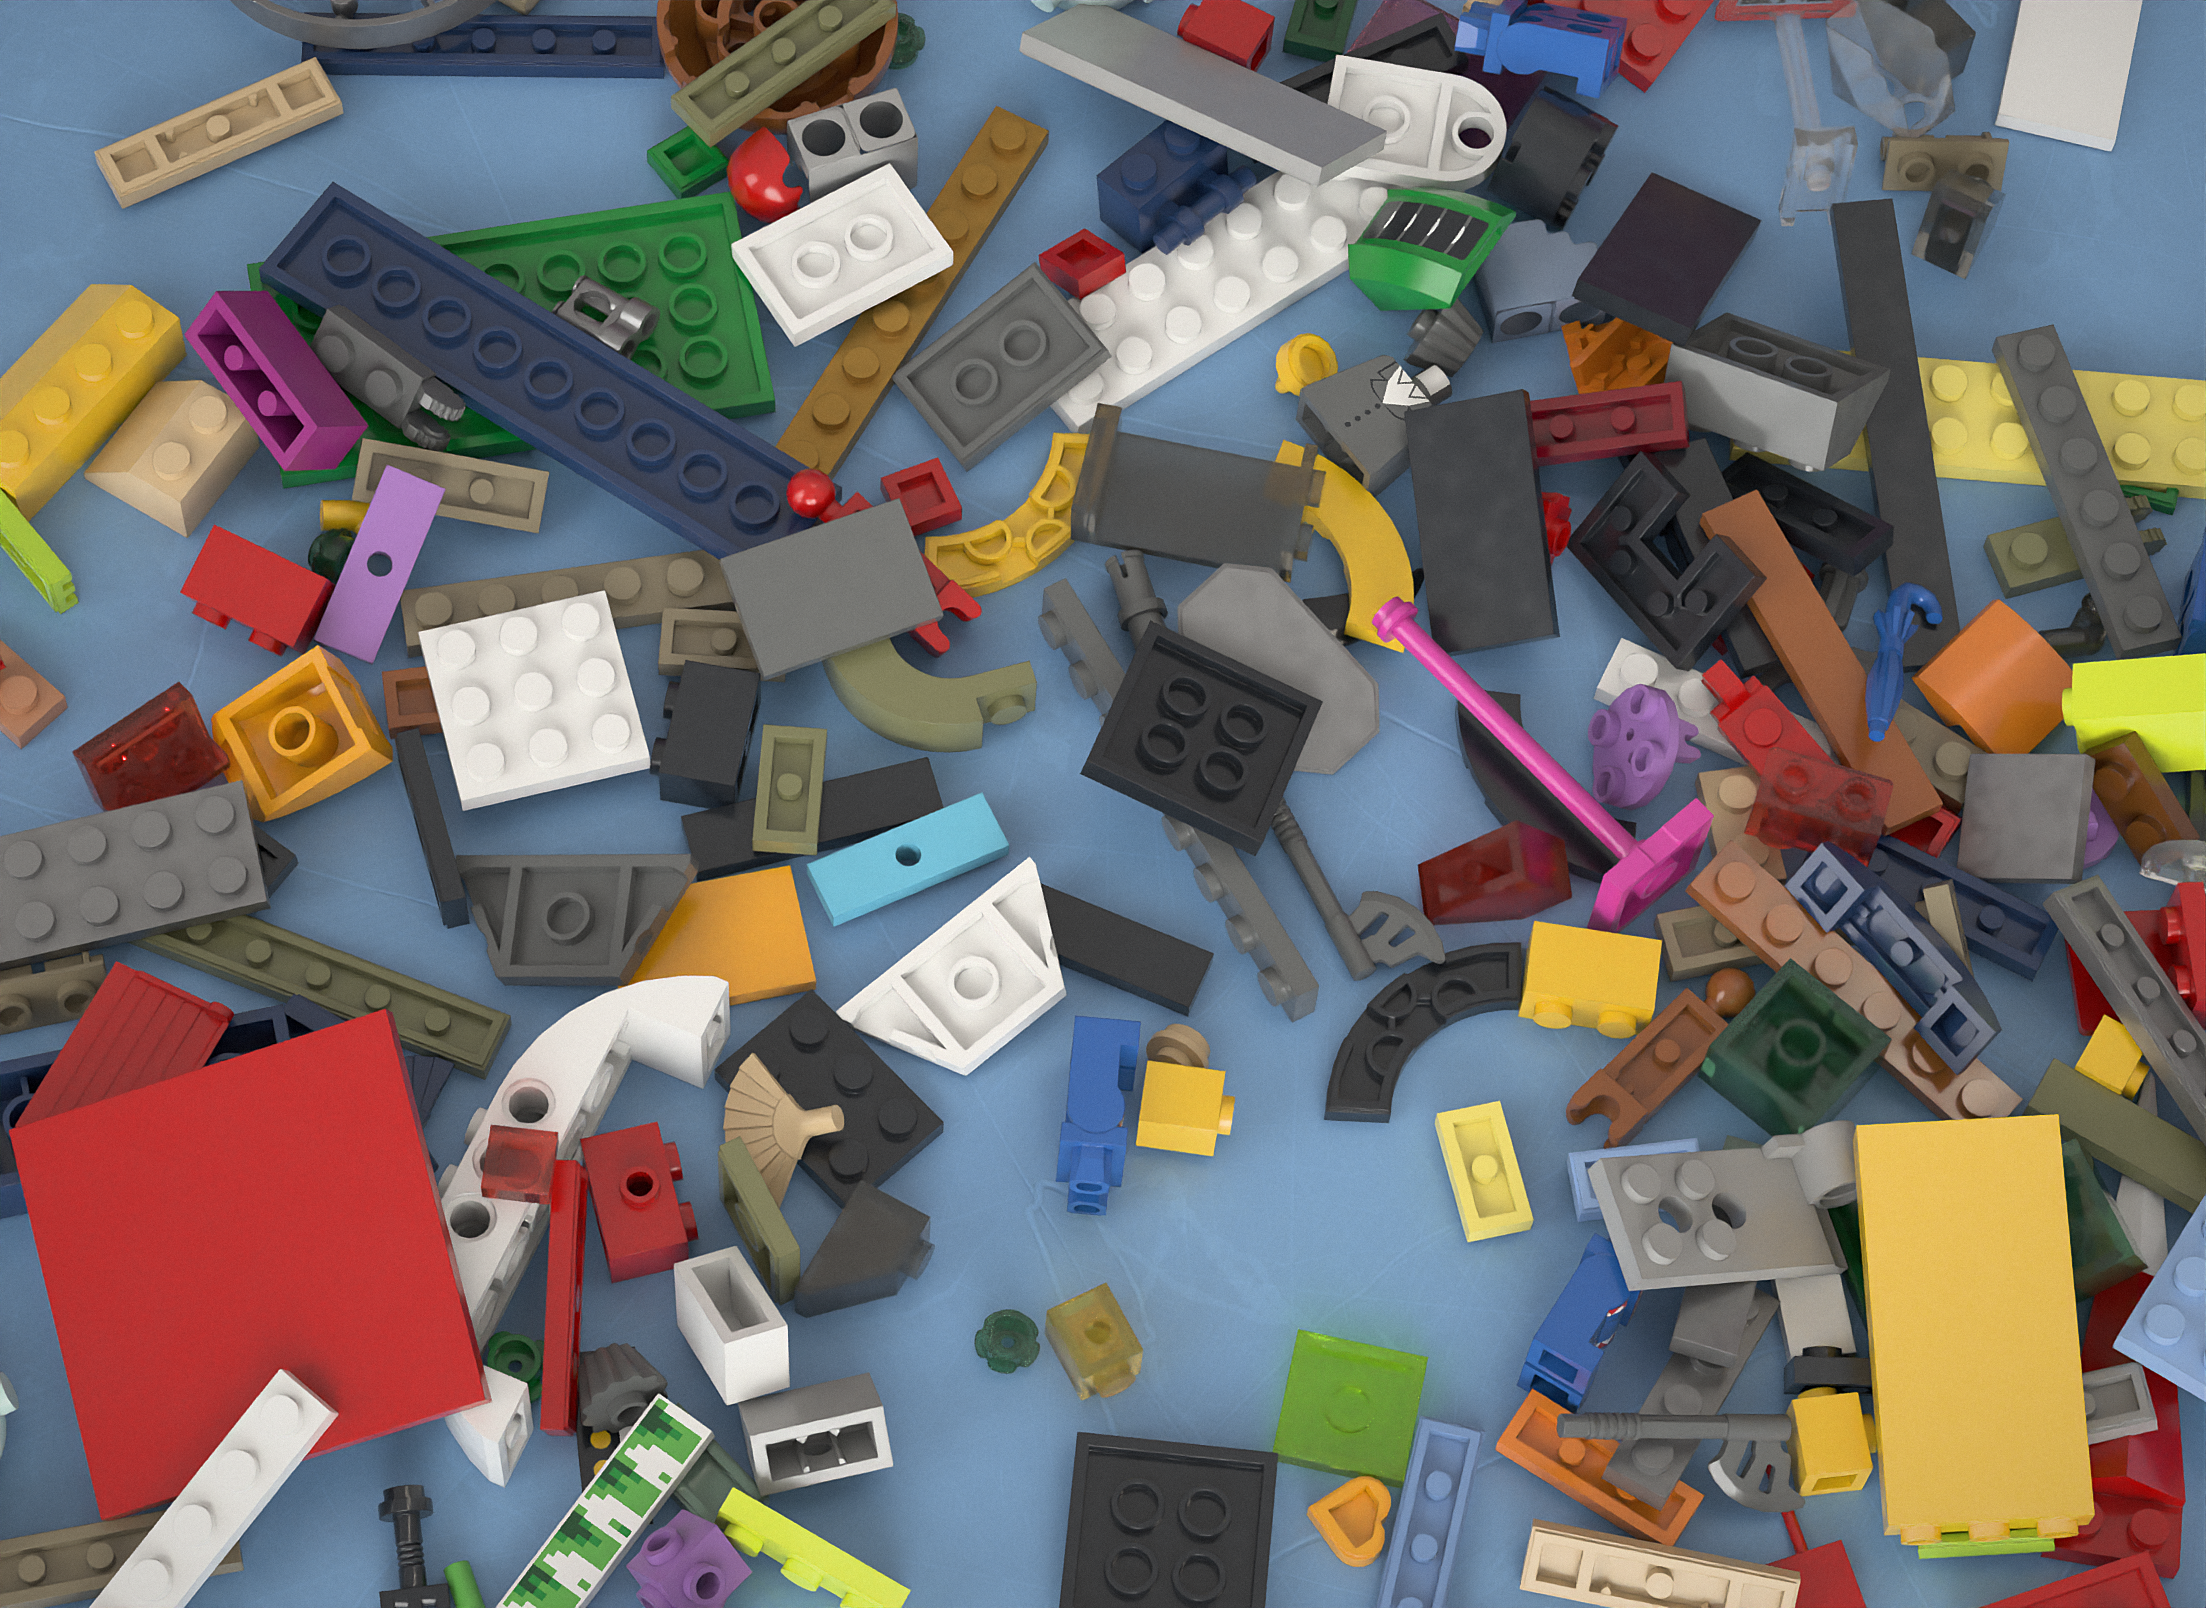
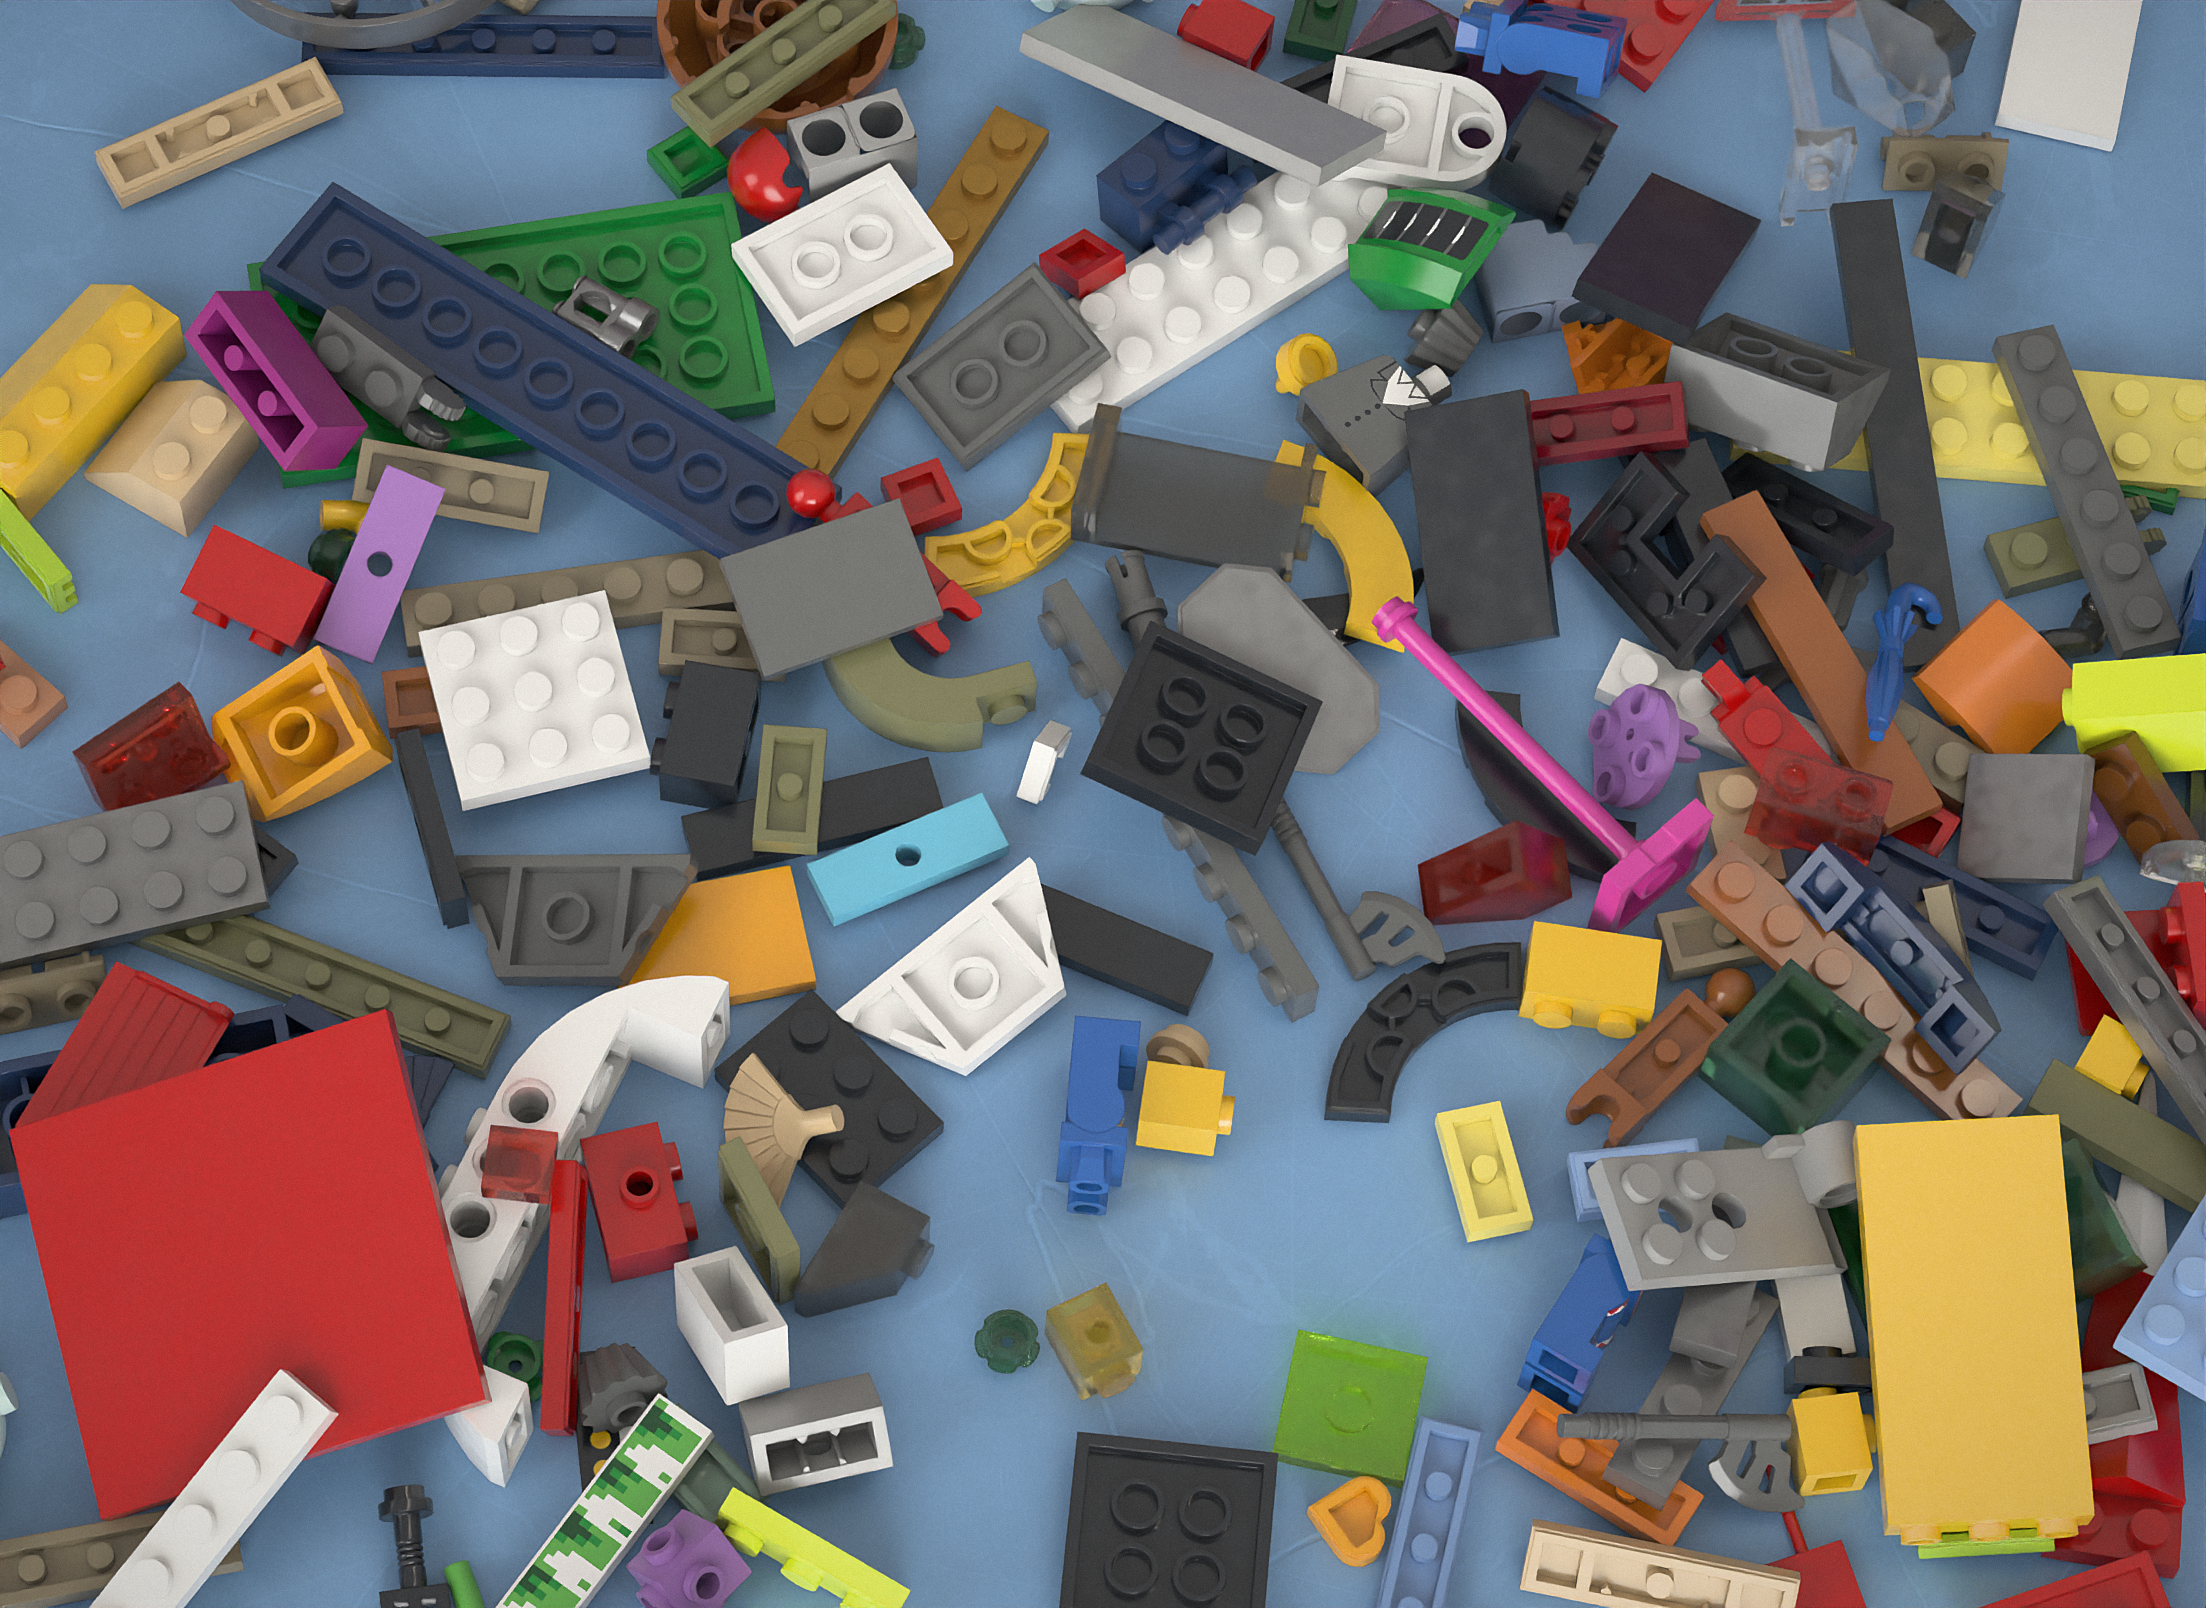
(1046, 748): none -> white tile

